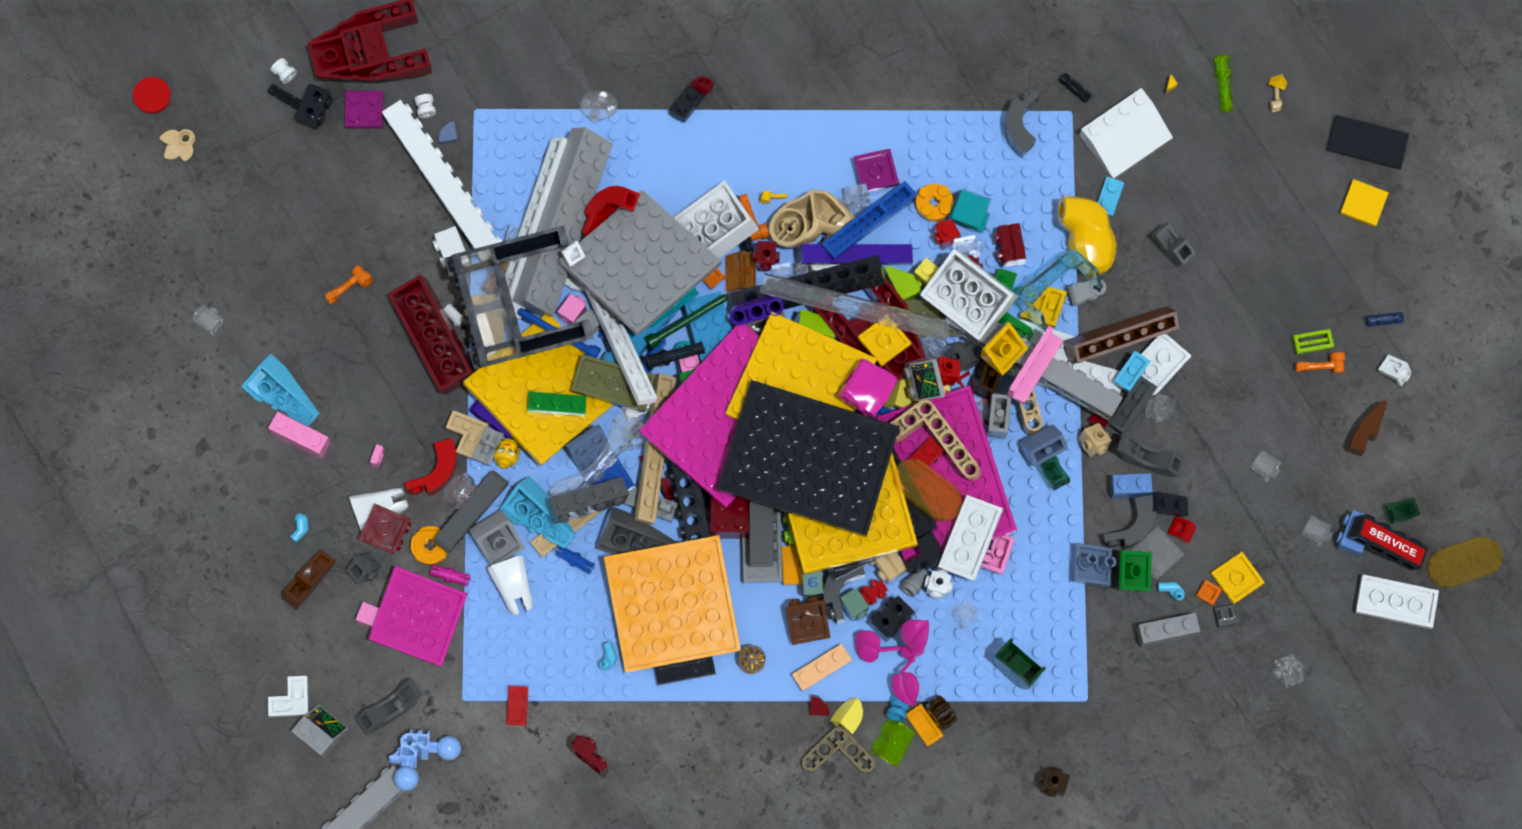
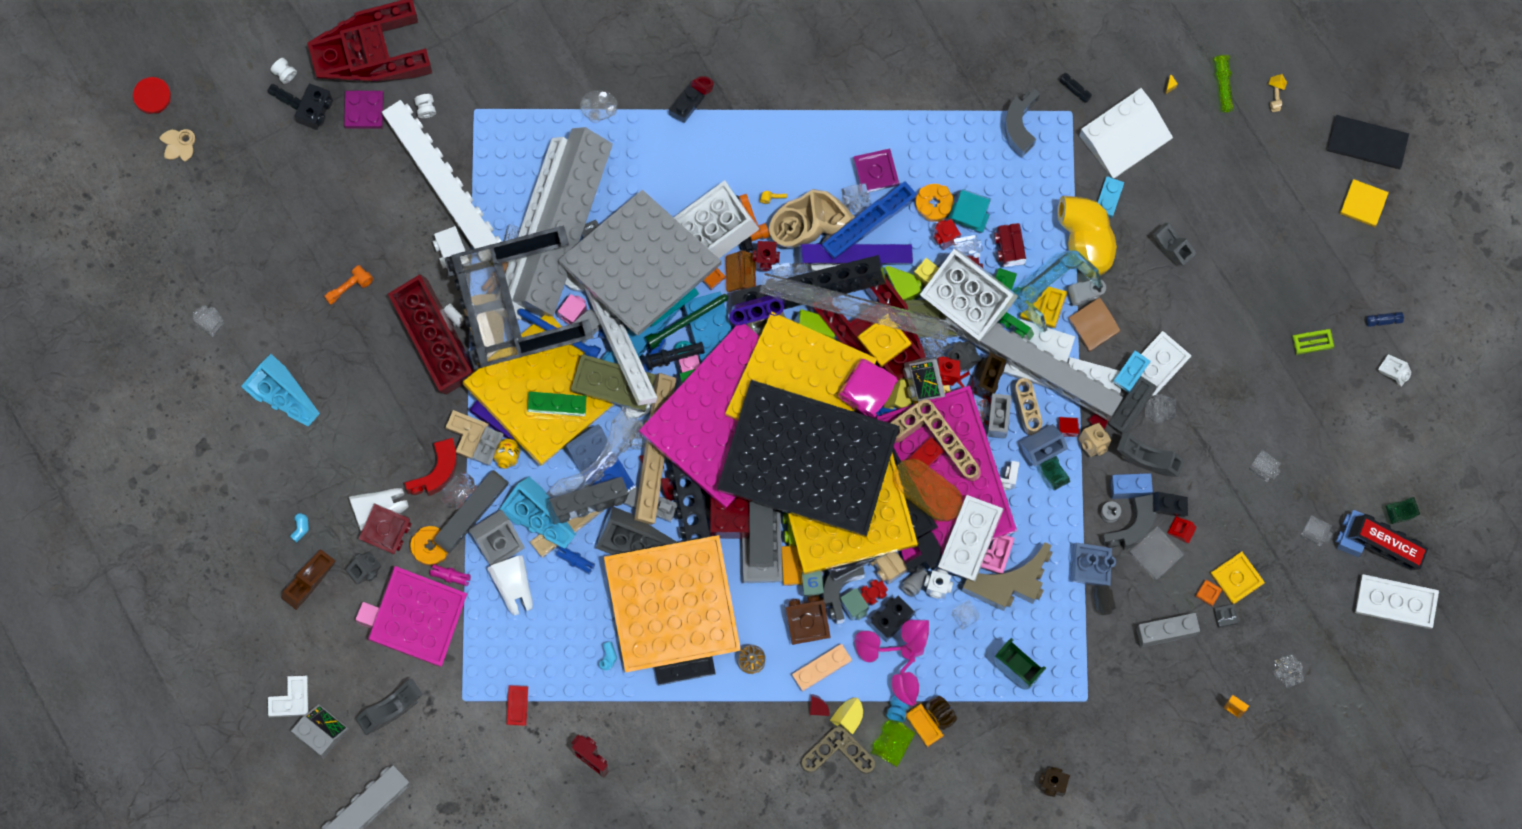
(299, 435): bright pink brick -> none
(377, 456): bright pink tile -> none
(419, 745): light blue piece -> none
(448, 133): sand blue tile -> none
(573, 253): white slope -> none
(607, 202): red arch -> none
(1004, 349): yellow slope -> none
(1011, 474): none -> white bracket
(1022, 582): none -> dark tan arch
(1035, 366): bright pink fence -> none
(1069, 426): none -> red slope
(1094, 324): none -> medium nougat slope
(1104, 599): none -> clear smoke brick
(1108, 515): none -> light grey wheel
(1122, 334): reddish brown brick -> none
(1135, 571): green slope -> none
(1173, 588): medium azure arm -> none
(1236, 706): none -> light orange tile
(1336, 363): orange brick -> none
(1367, 430): reddish brown slope -> none
(1465, 562): clear yellow tile -> none

